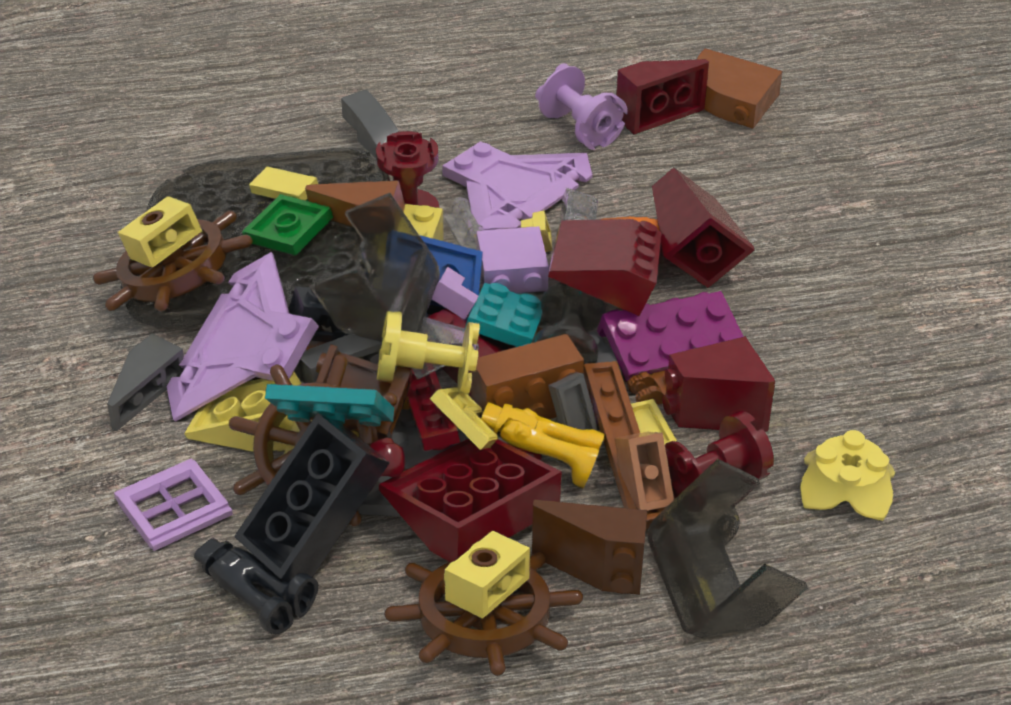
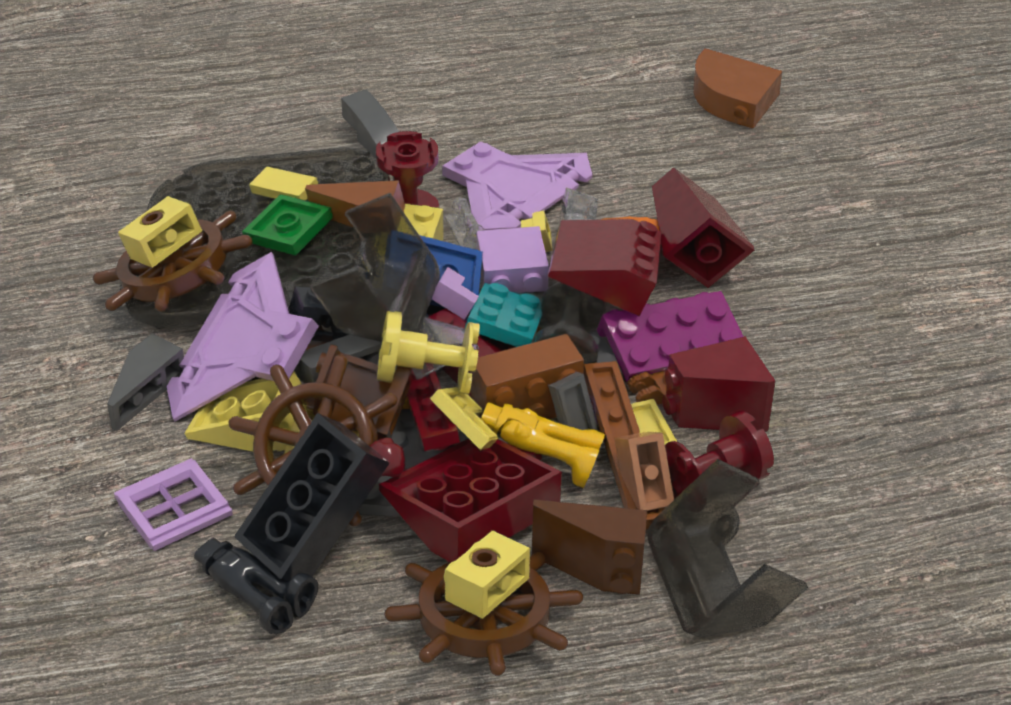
(335, 403): teal plate -> none
(596, 117): lavender piece -> none
(661, 91): dark red slope -> none
(848, 471): light yellow brick -> none

